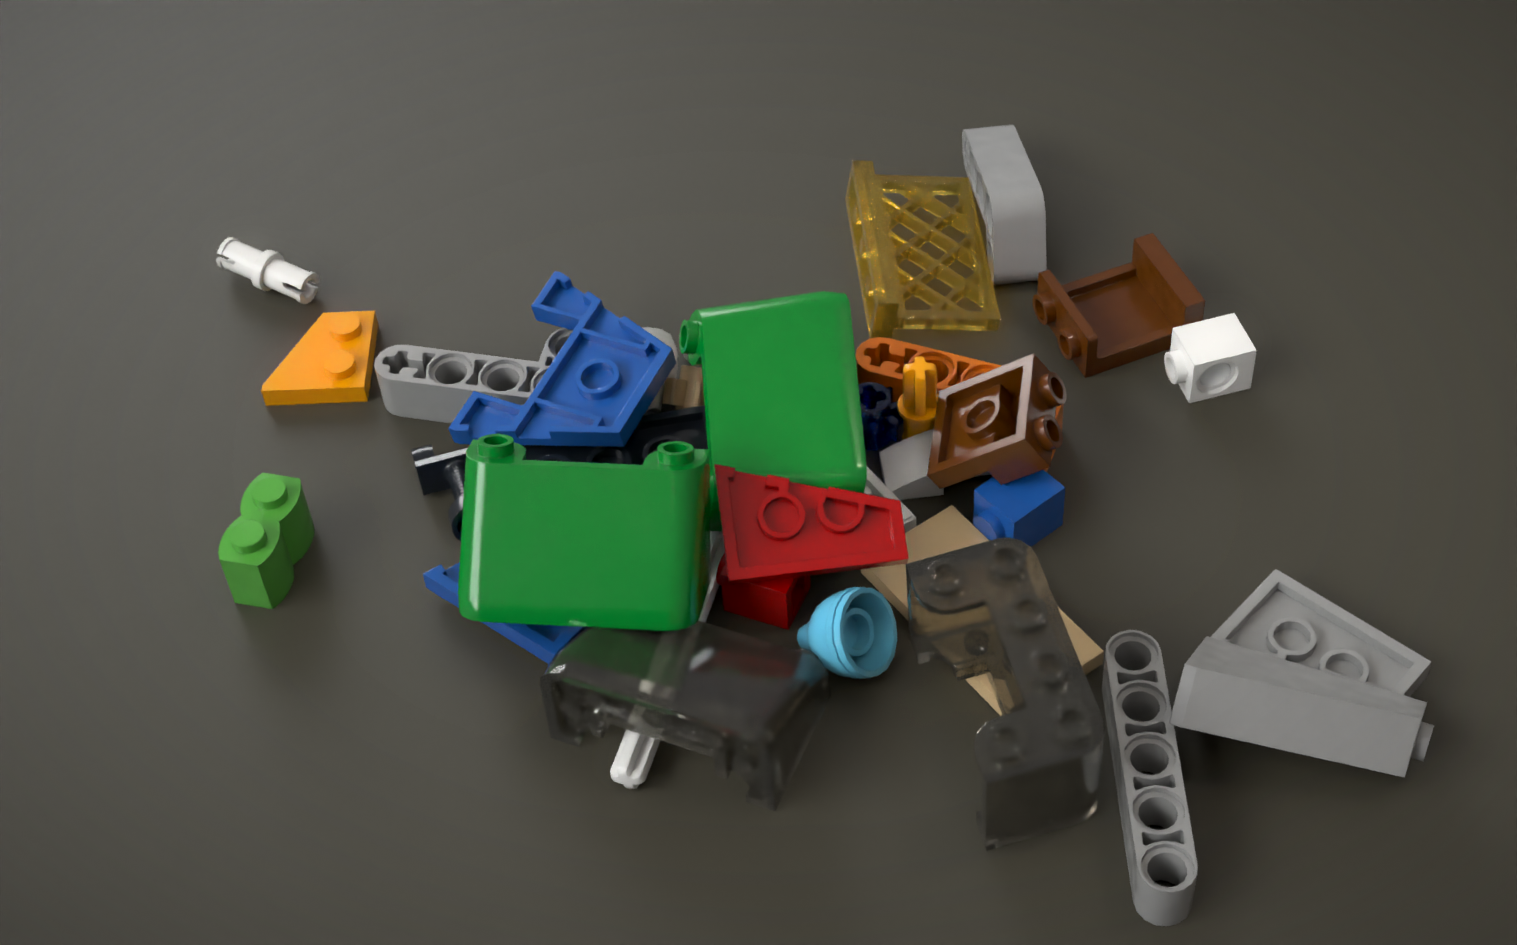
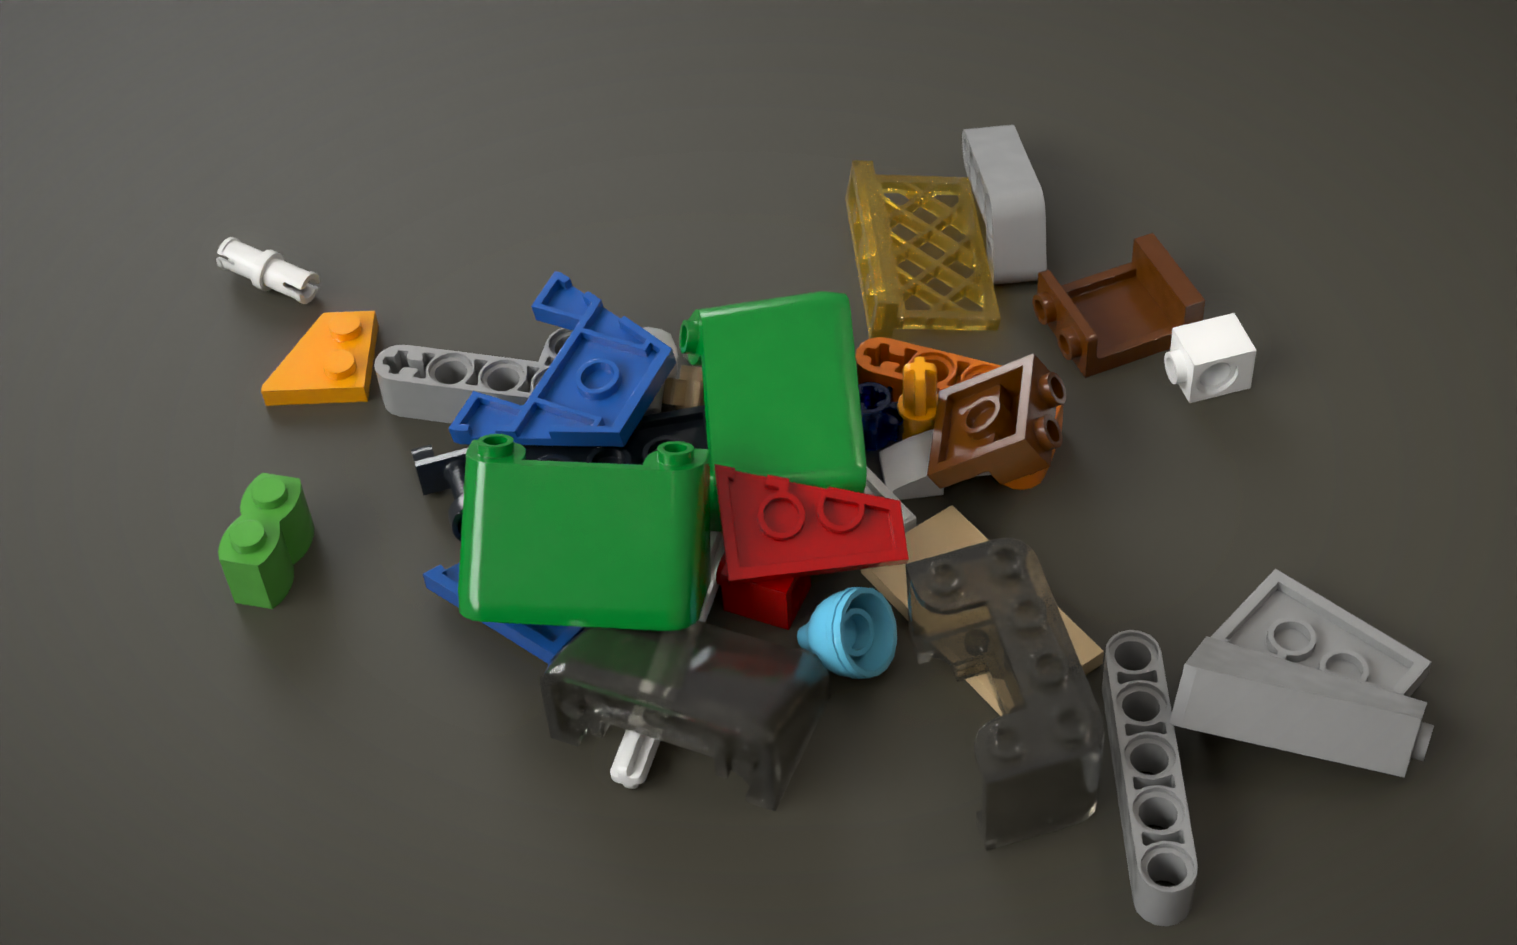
(1019, 509): blue brick -> none

